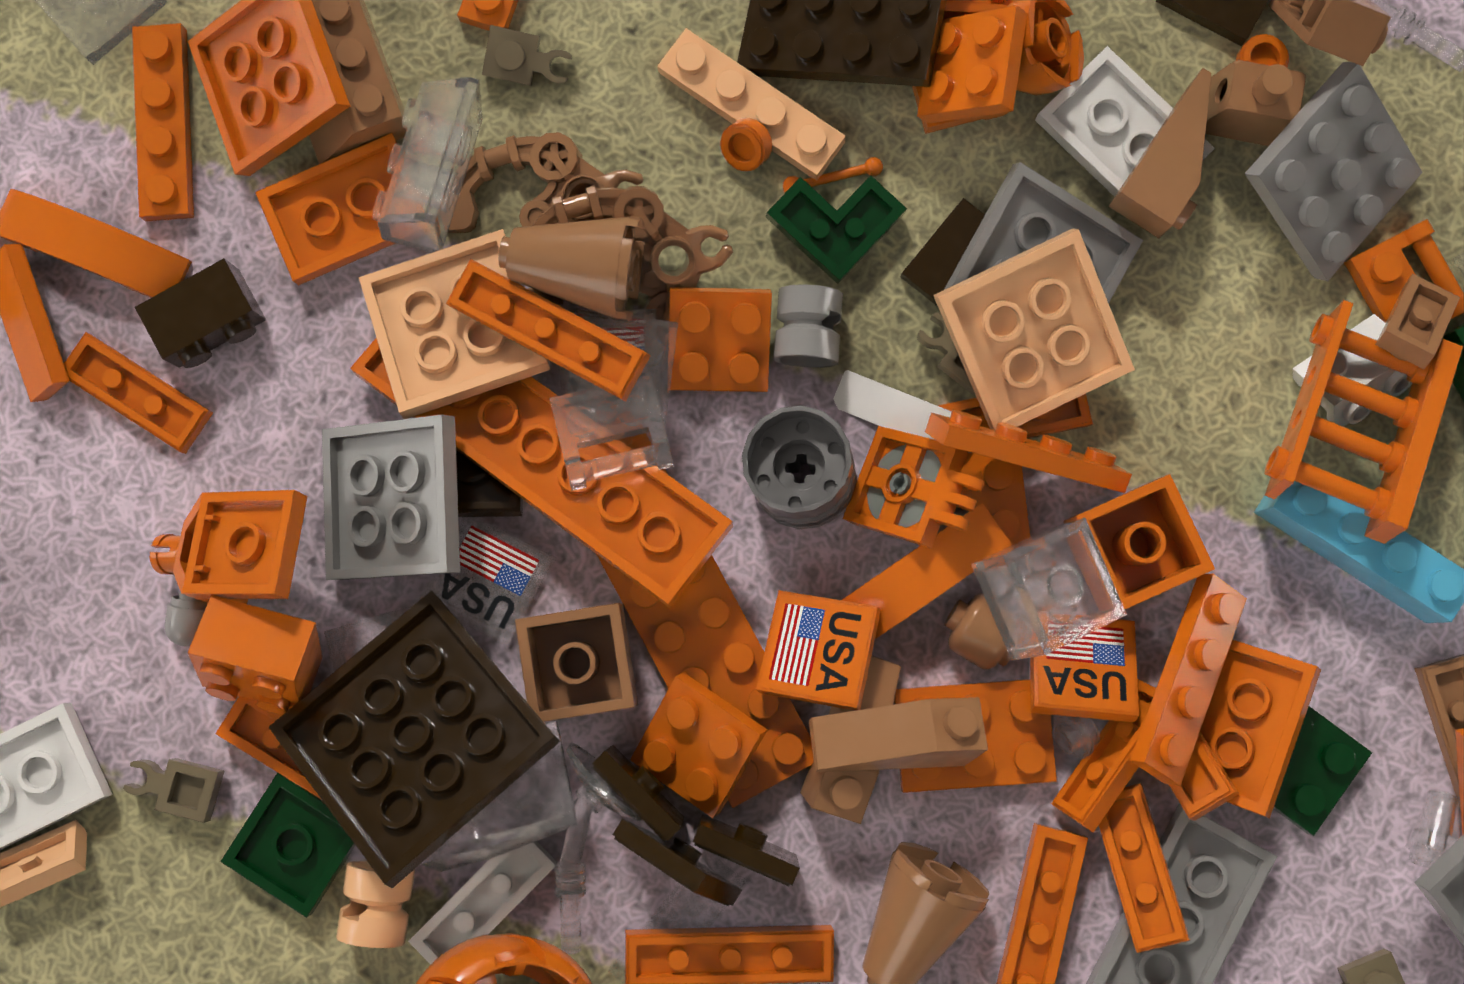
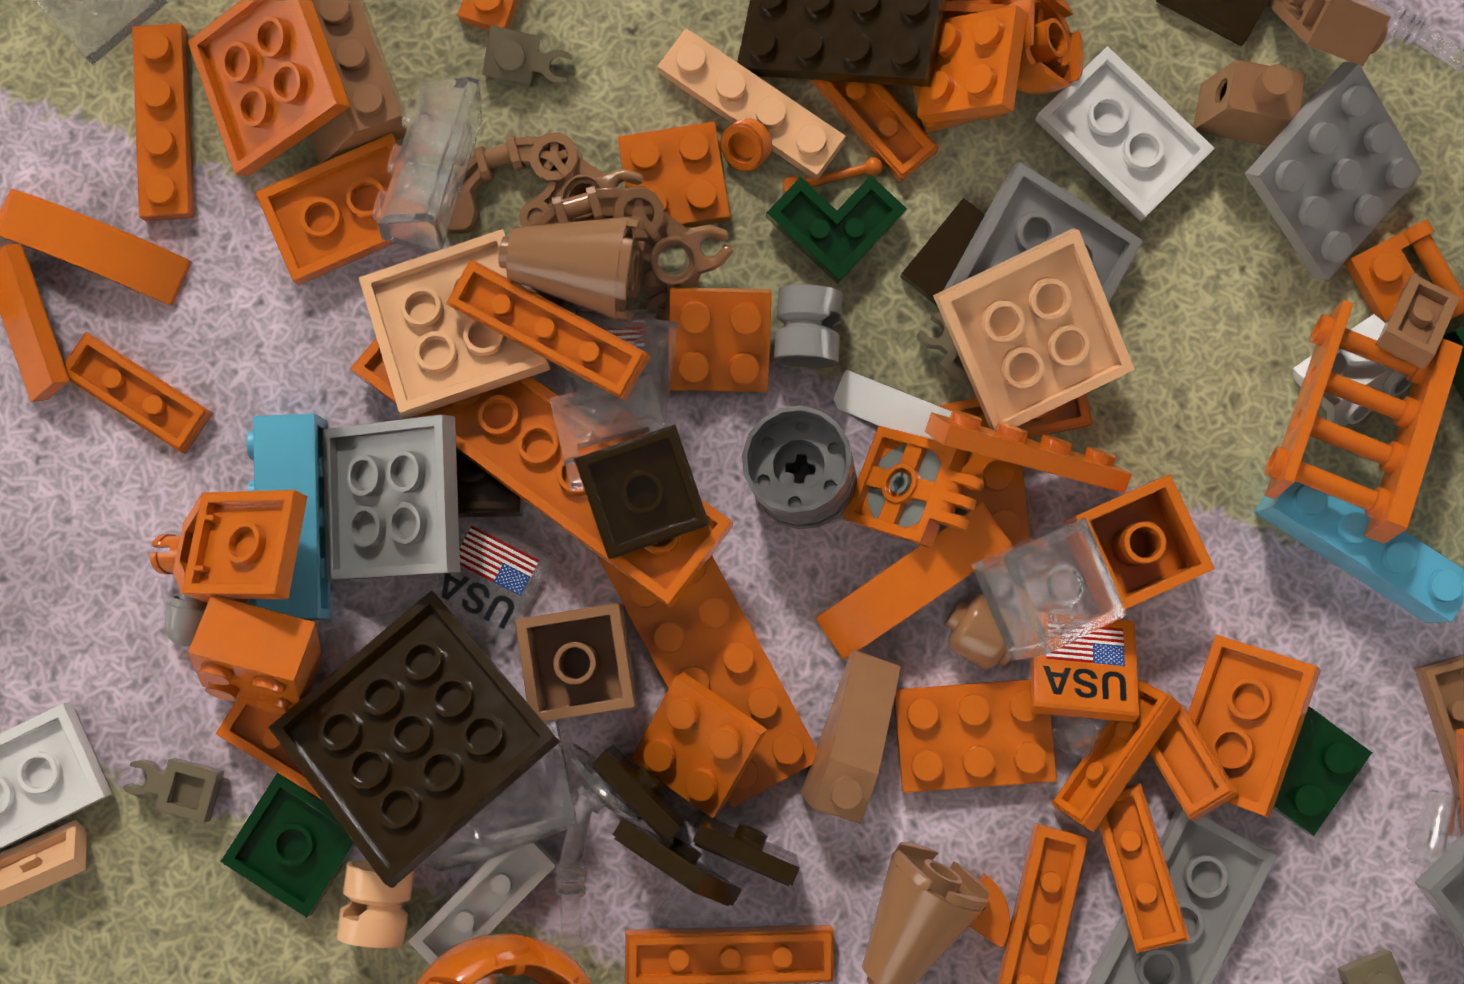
(201, 315): dark brown brick -> none
(291, 458): none -> medium azure brick
(641, 491): none -> dark brown plate
(682, 170): none -> orange plate
(819, 650): orange tile -> none
(880, 124): none -> orange tile
(900, 736): medium nougat slope -> none
(995, 919): none -> orange tile
(1171, 166): medium nougat slope -> none
(1188, 680): orange plate -> none
(1264, 50): orange tile -> none

